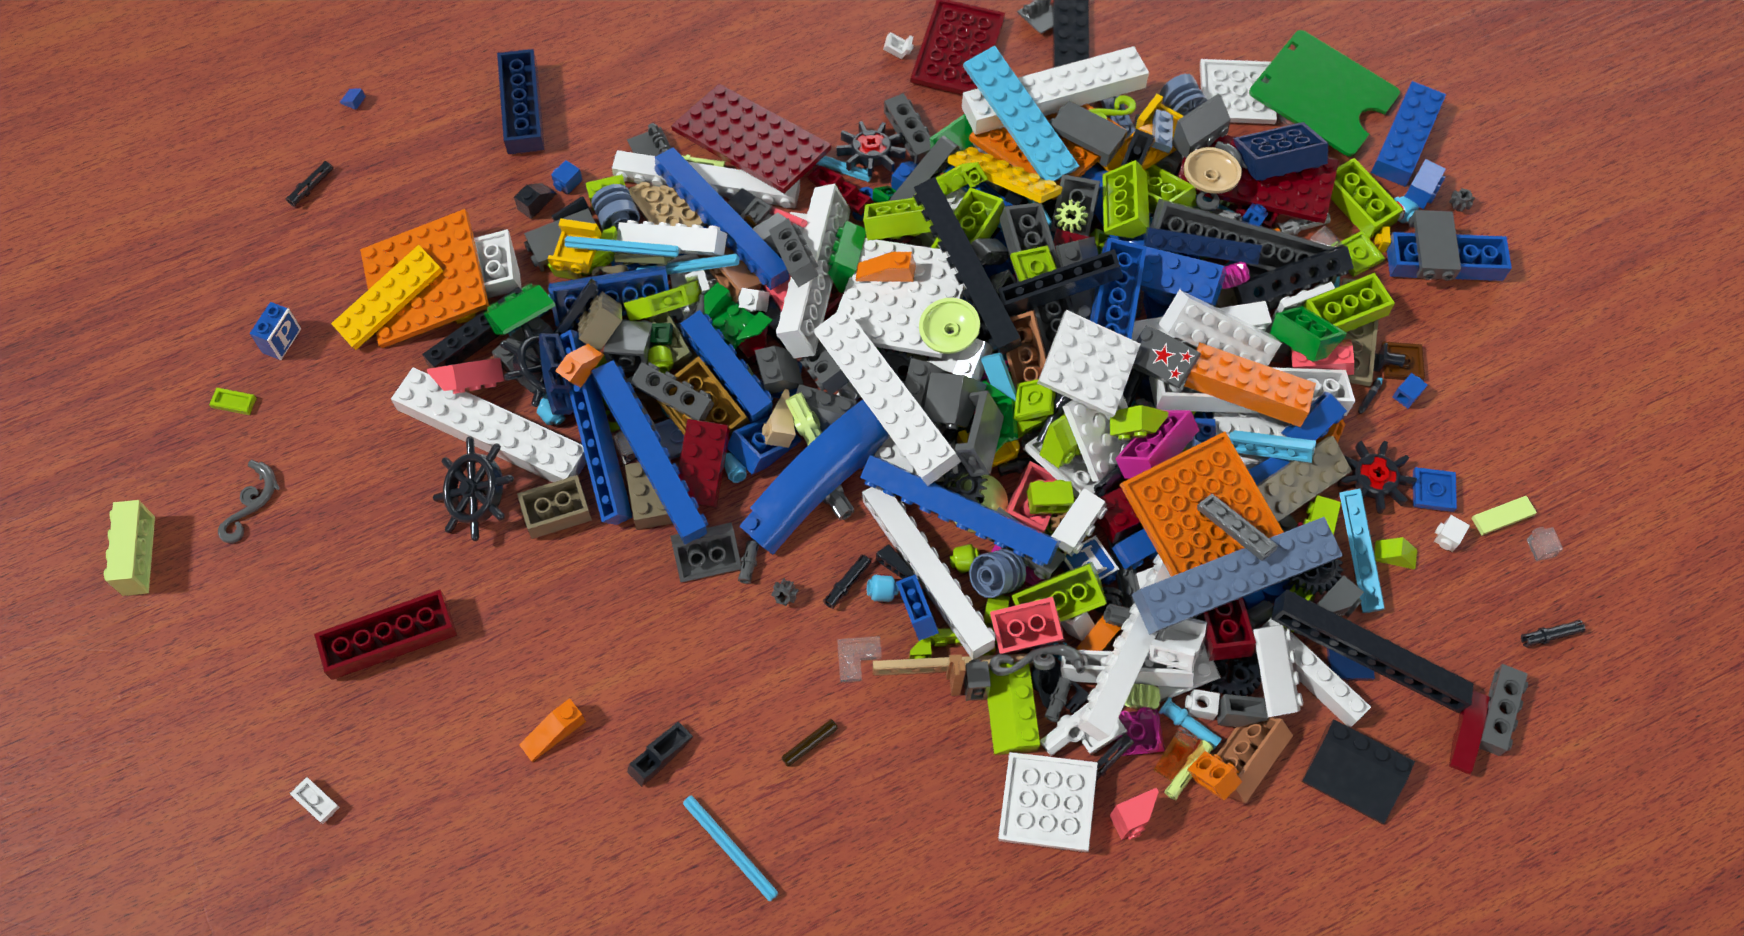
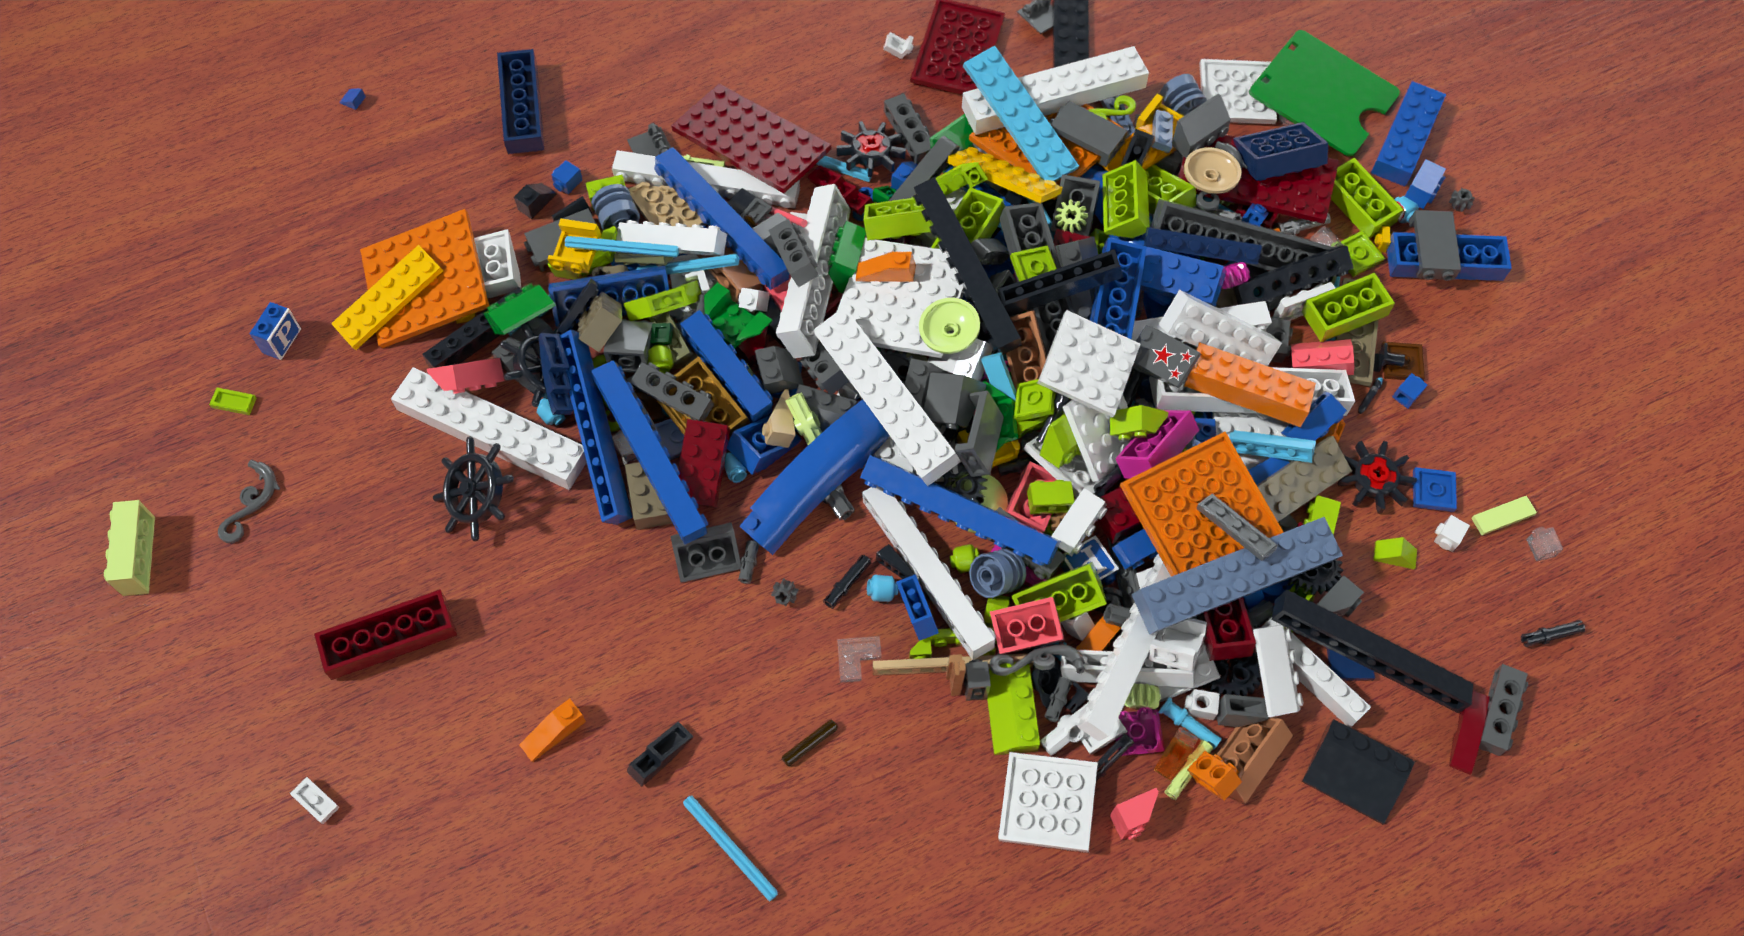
(325, 168): black pin -> none
(554, 507): dark tan brick -> none
(578, 364): orange slope -> none
(1307, 333): green slope -> none
(1362, 550): medium azure plate -> none

